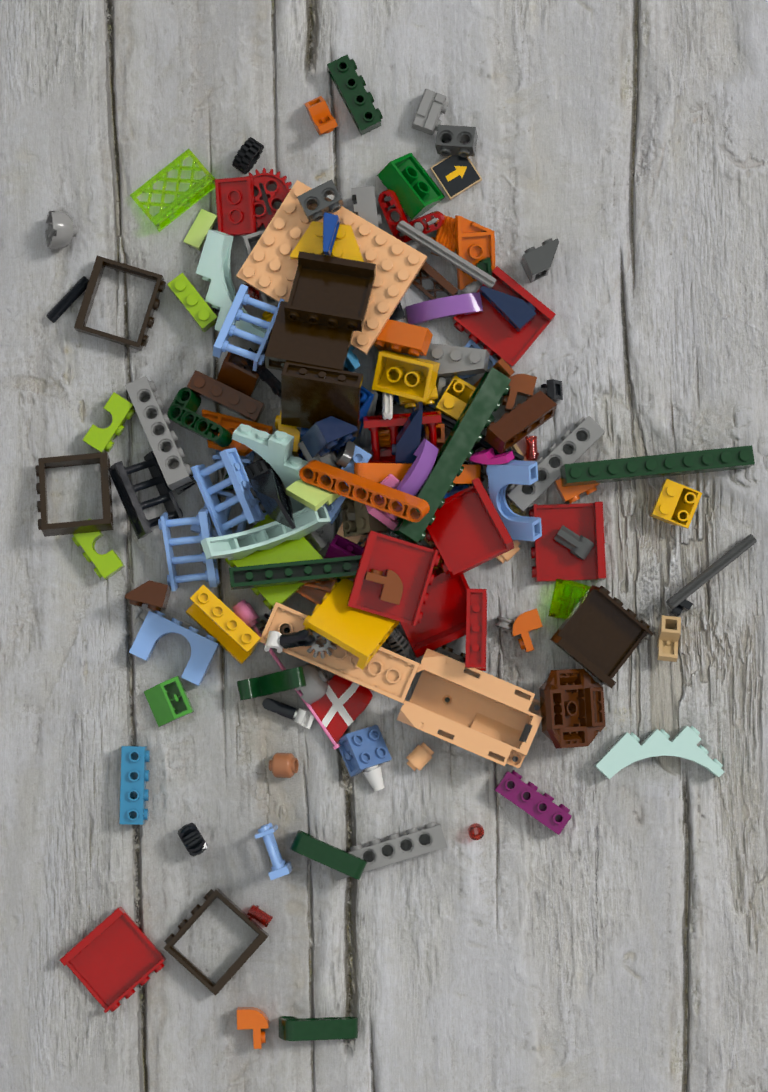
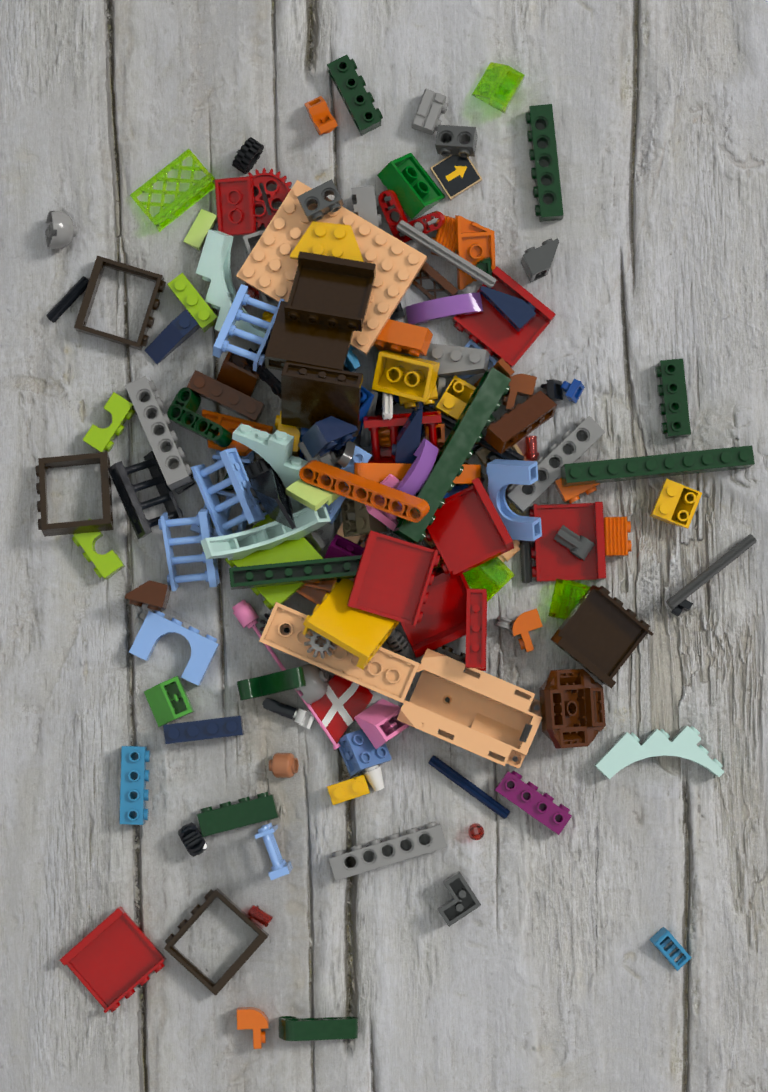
(172, 337): none -> dark blue slope
(203, 729): none -> dark blue brick
(222, 624): yellow panel -> none
(237, 815): none -> dark green brick
(288, 640): black piece -> none
(328, 855): dark green beam -> none
(330, 228): blue slope -> none
(348, 789): none -> yellow brick
(381, 722): none -> bright pink slope
(392, 585): dark orange brick -> none
(419, 757): light nougat brick -> none
(463, 899): none -> dark grey brick
(469, 787): none -> dark blue axle
(489, 458): dark pink slope -> none
(490, 576): none -> clear neon green slope
(499, 86): none -> clear neon green slope
(526, 566): none -> dark grey axle
(544, 115): none -> dark green brick
(573, 390): none -> blue tile
(616, 536): none -> orange brick
(663, 938): none -> dark azure slope
(668, 638): tan brick -> none
(674, 398): none -> dark green brick

